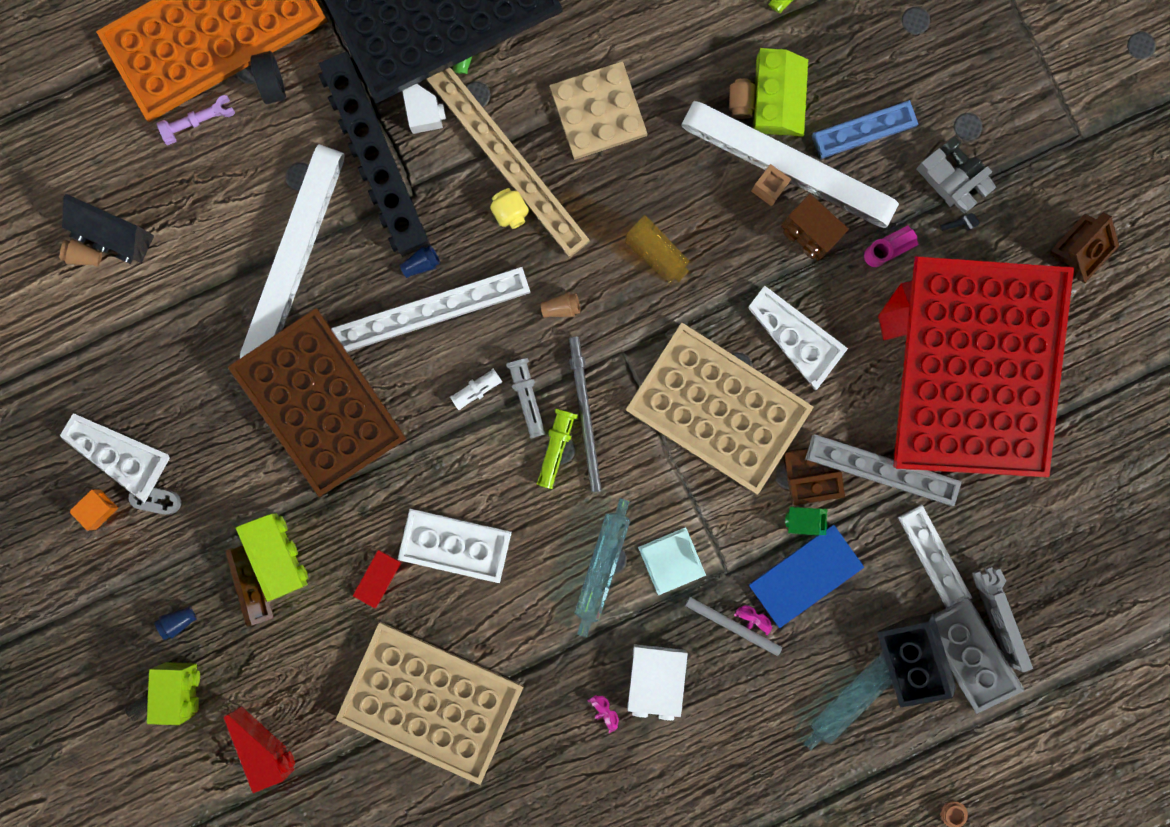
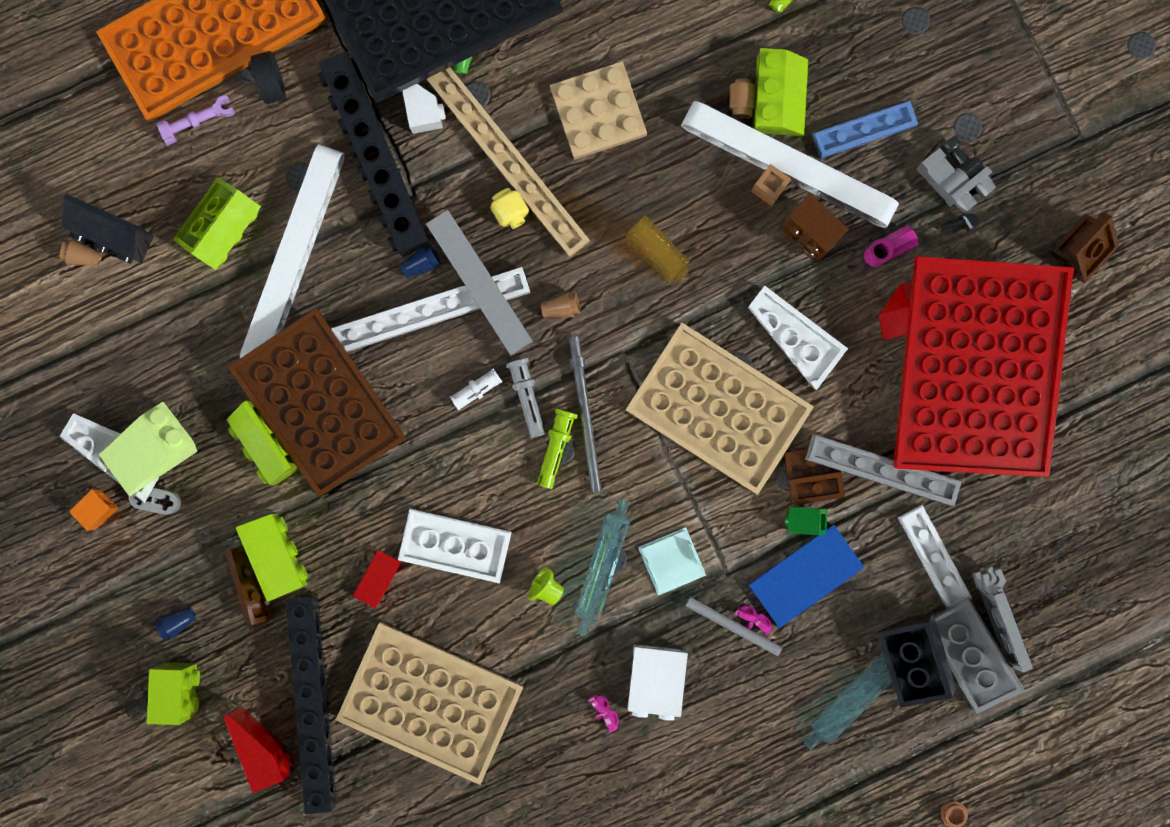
(148, 449): none -> yellowish green slope
(217, 223): none -> lime slope
(260, 444): none -> lime slope
(311, 704): none -> black brick
(479, 282): none -> light grey tile
(545, 588): none -> lime piece

